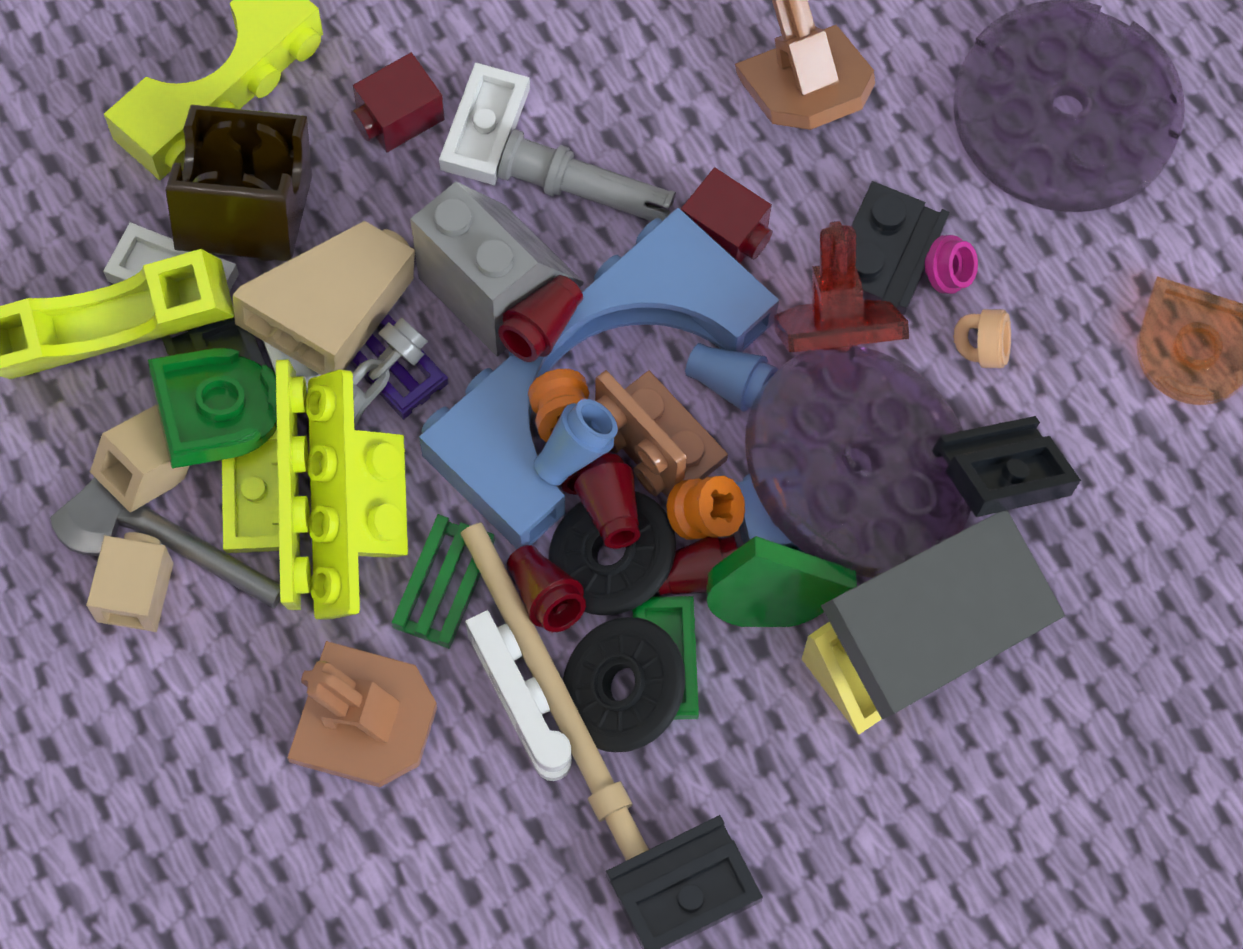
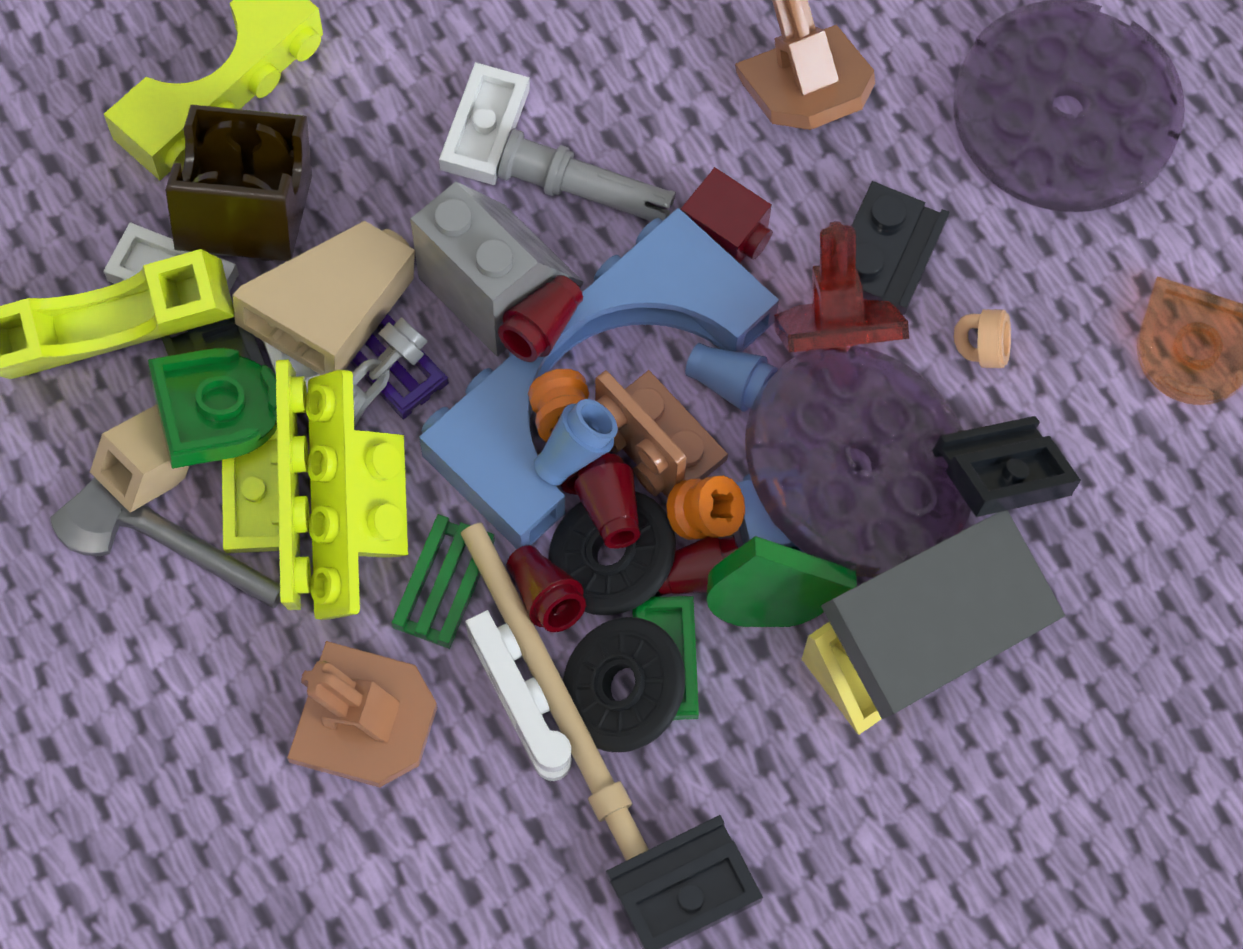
(130, 581): tan brick -> none
(397, 103): dark red brick -> none
(951, 264): dark pink plate -> none

